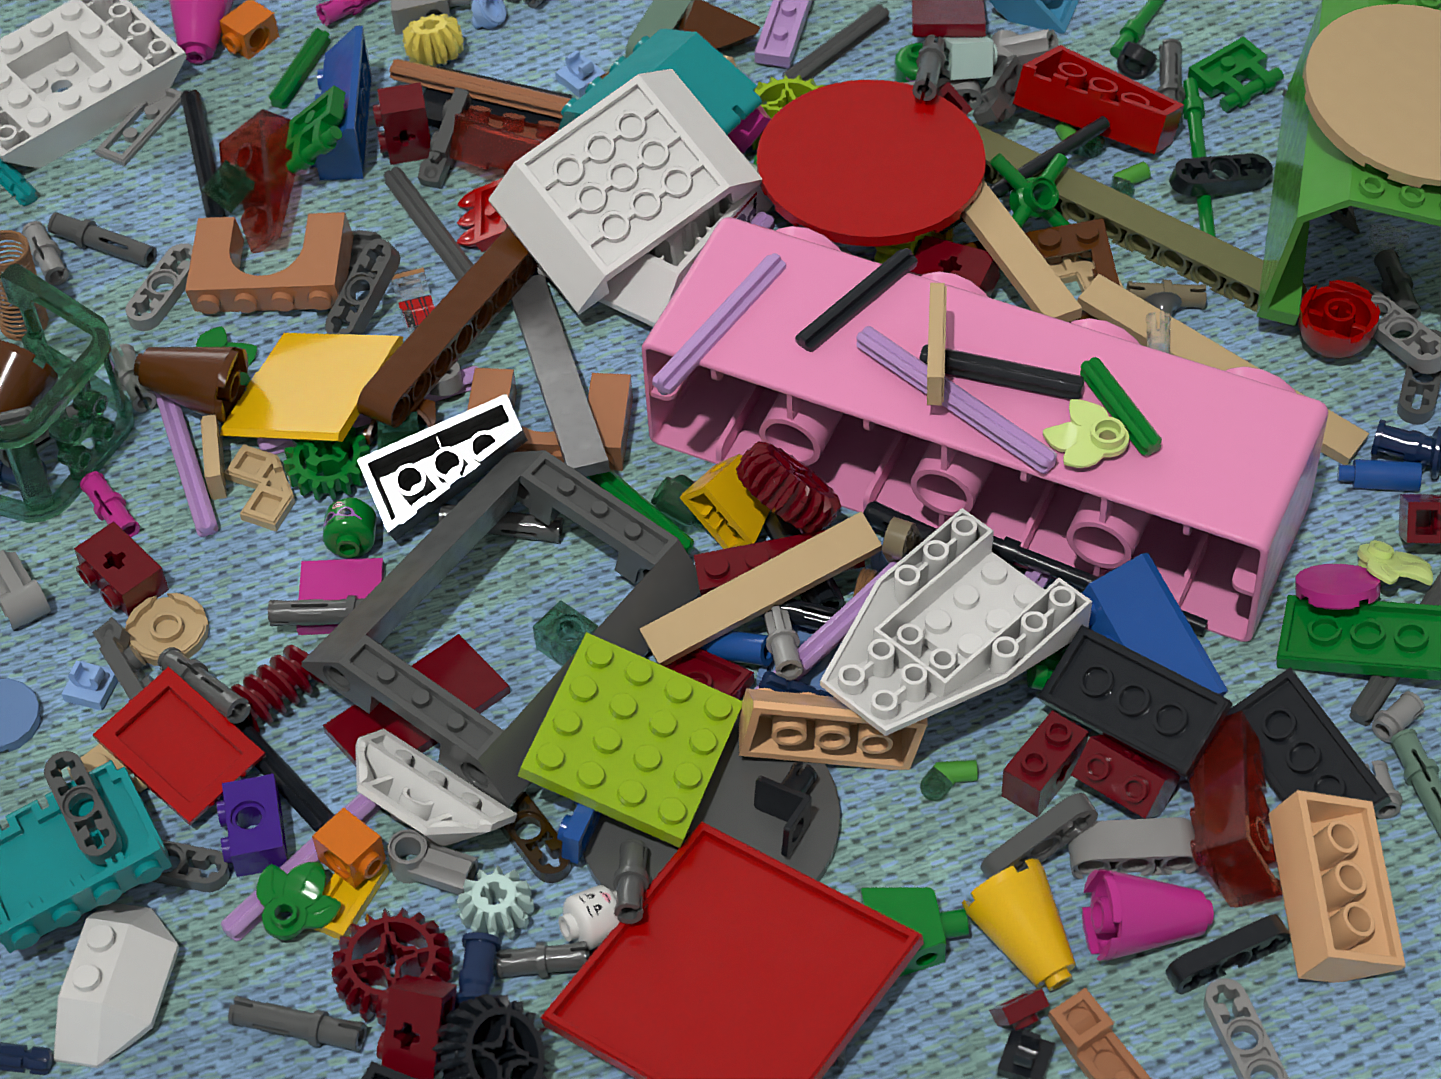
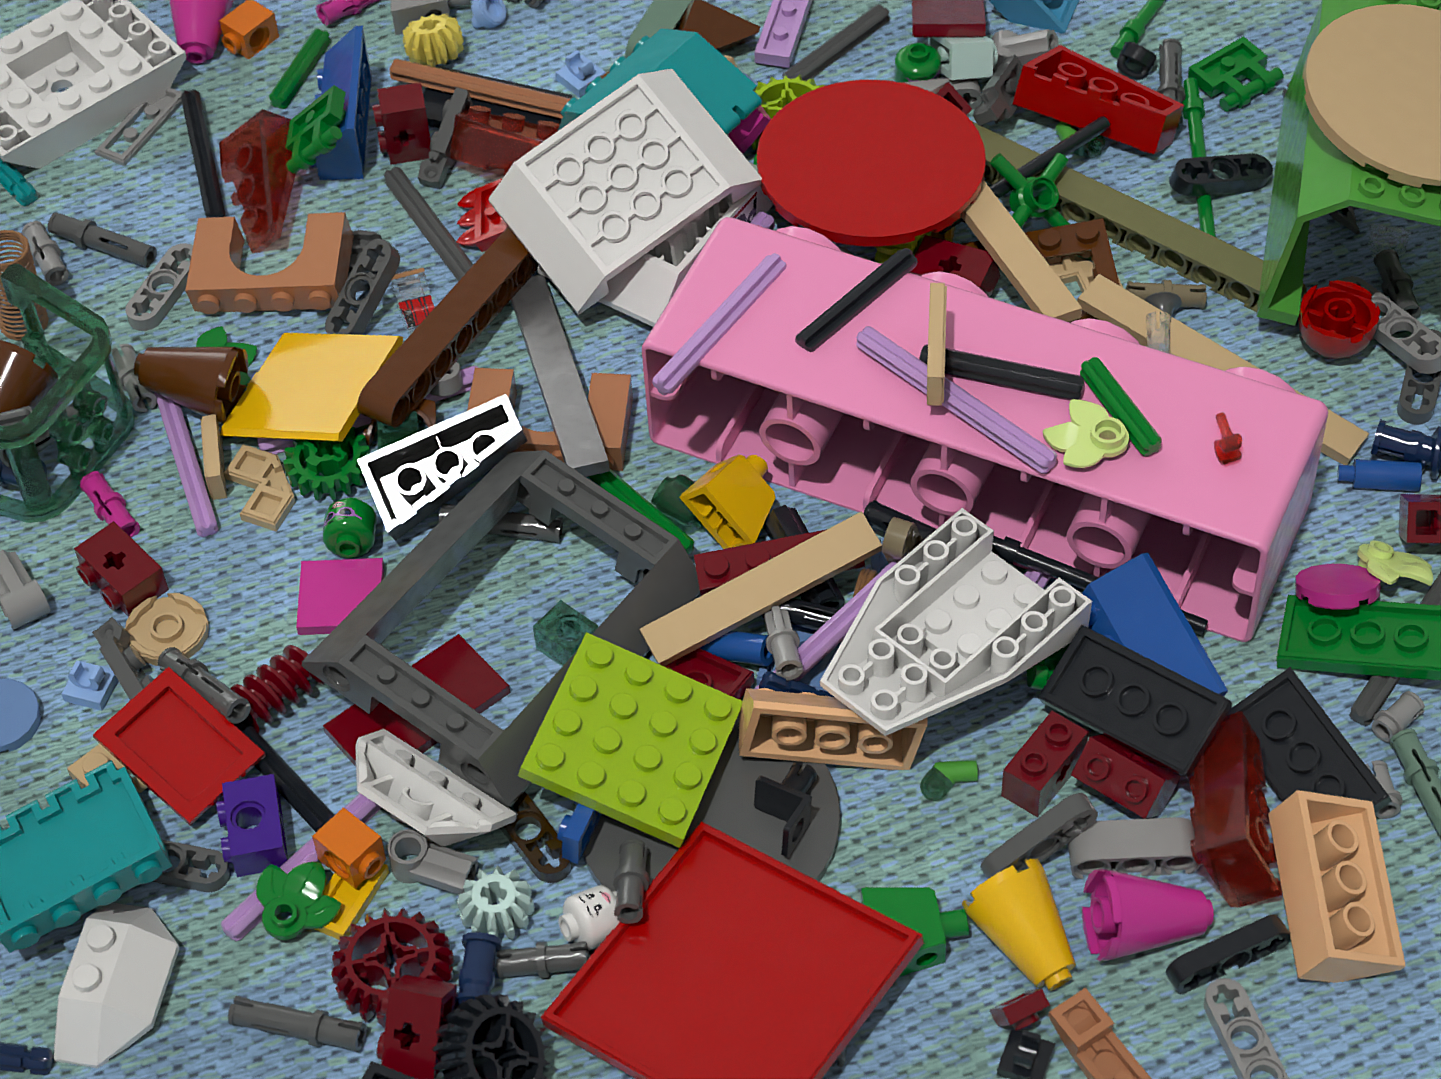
(68, 797): dark grey beam -> none
(228, 185): clear green tile -> none
(311, 611): dark grey pin -> none
(788, 487): dark red gear -> none
(930, 64): dark grey pin -> none
(1126, 179): bright green arm -> none
(1228, 446): none -> clear red hand

